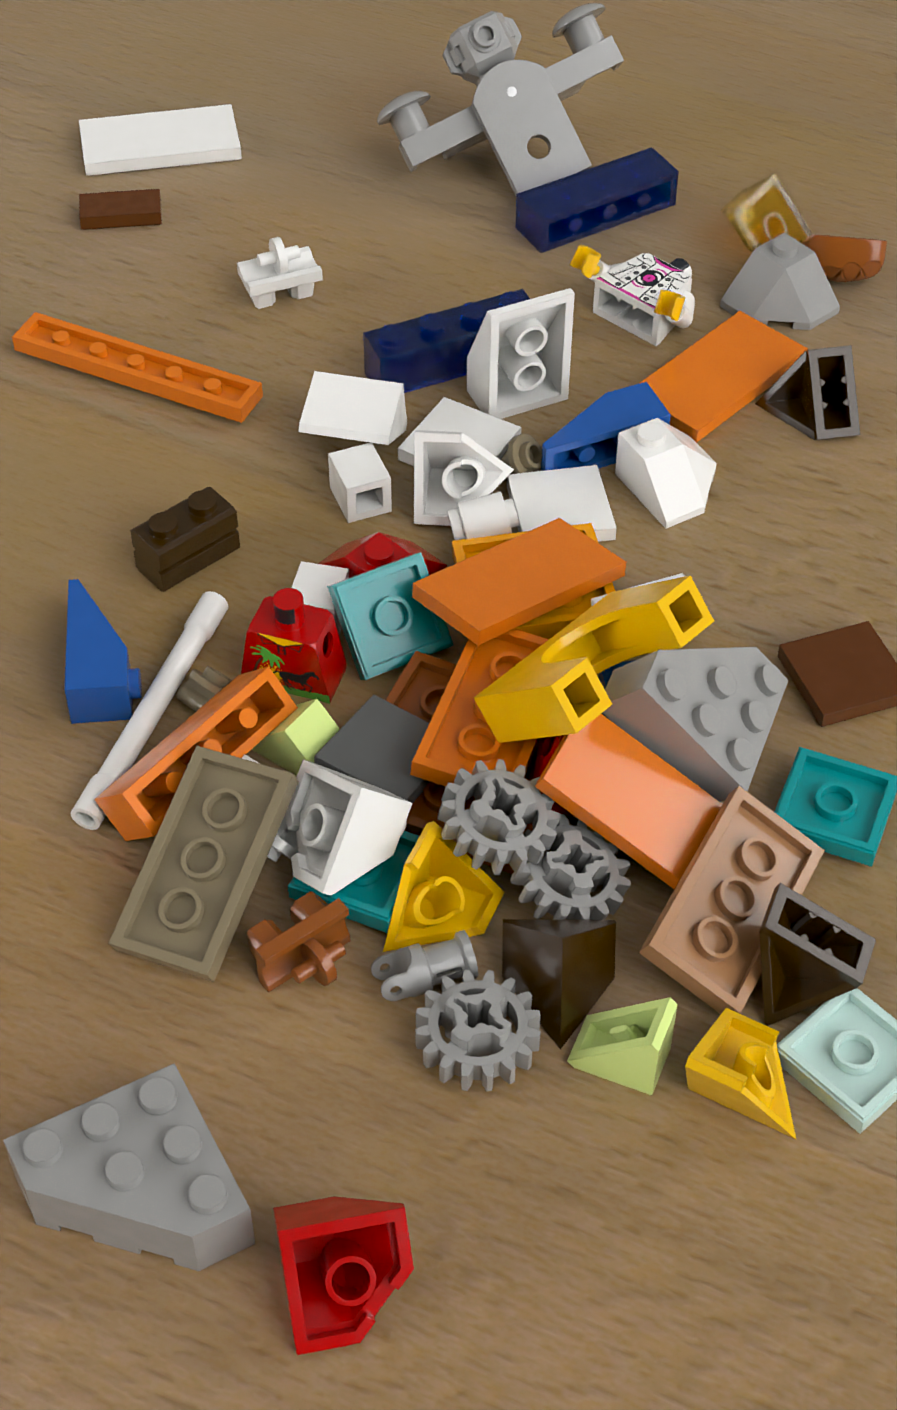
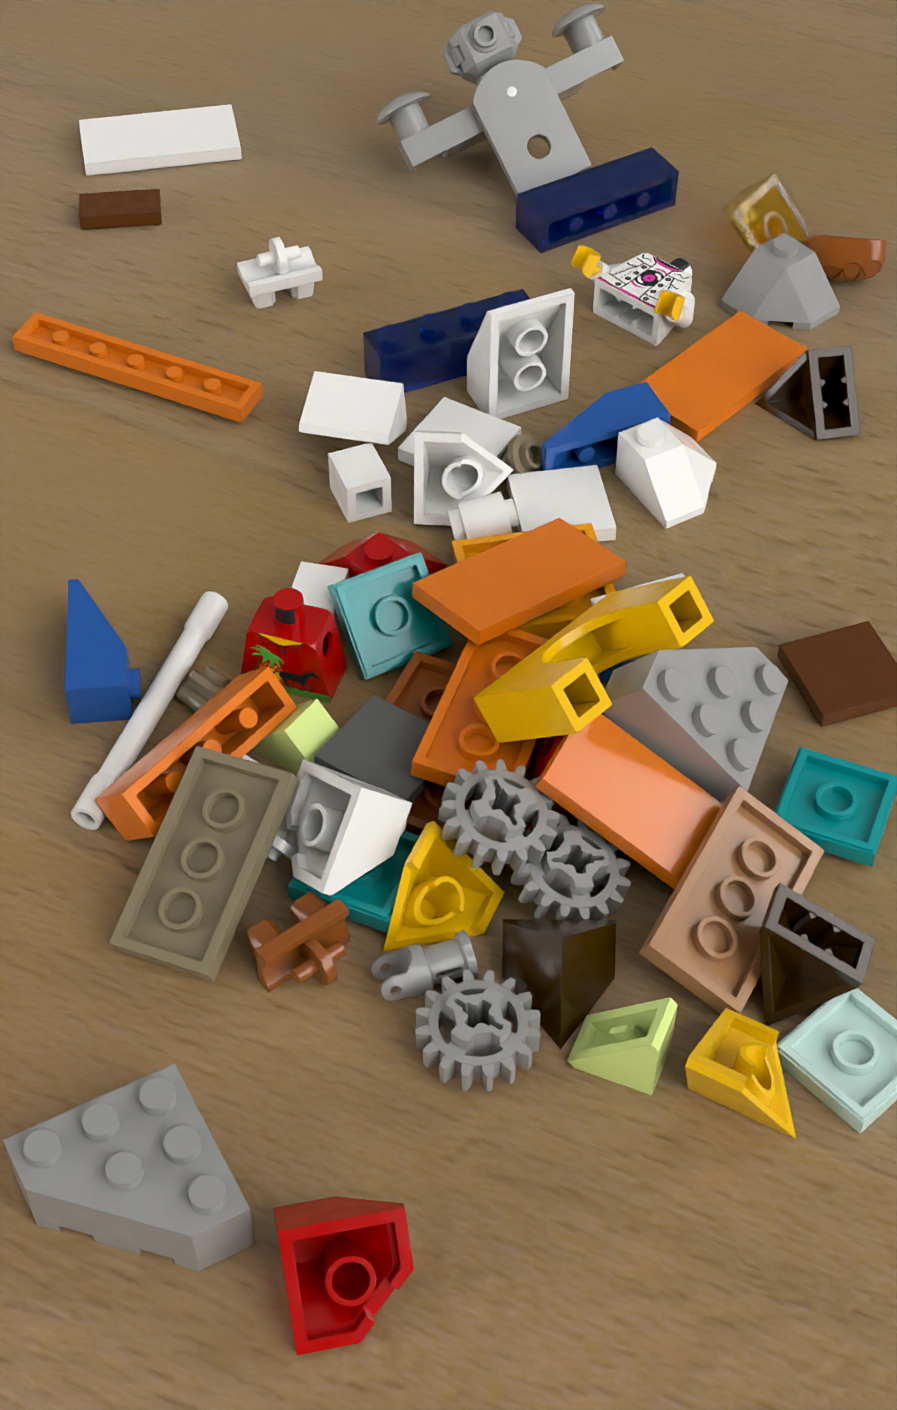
(185, 538): dark brown brick -> none

